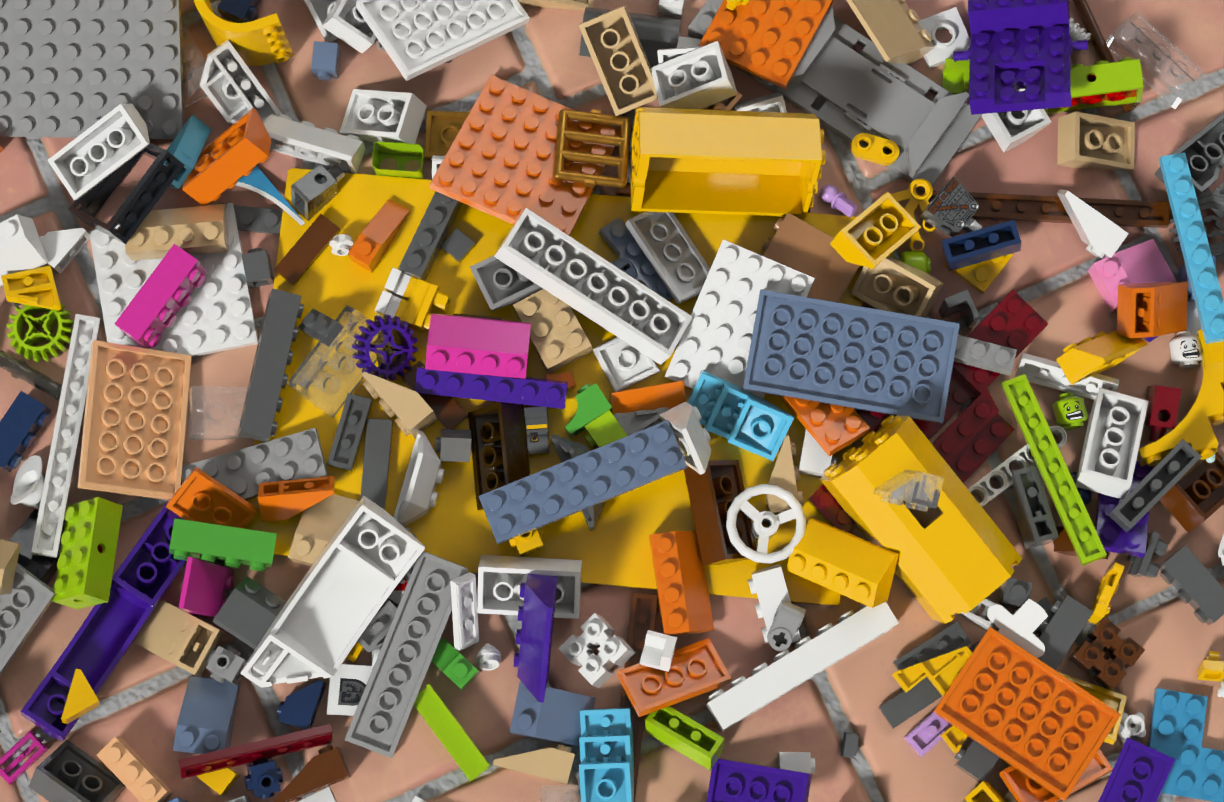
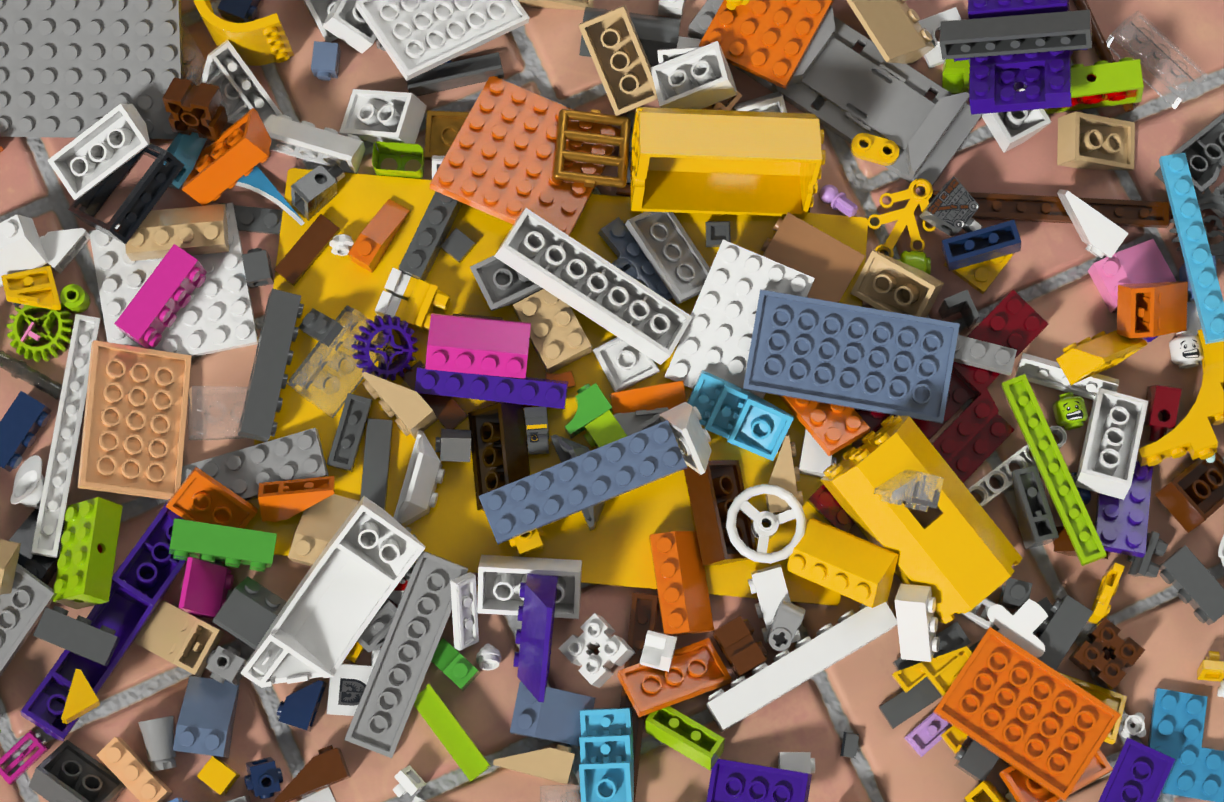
(29, 333): none -> bright pink piece
(75, 298): none -> lime brick
(77, 635): none -> dark grey brick
(159, 742): none -> light grey plant
(195, 108): none -> reddish brown brick
(255, 751): dark red tile -> none
(408, 781): none -> white tile
(456, 74): none -> dark grey panel
(716, 232): none -> dark grey tile
(739, 646): none -> reddish brown brick
(875, 233): yellow slope -> none
(916, 622): none -> white brick
(1016, 34): none -> dark grey brick
(1154, 485): dark grey brick -> none

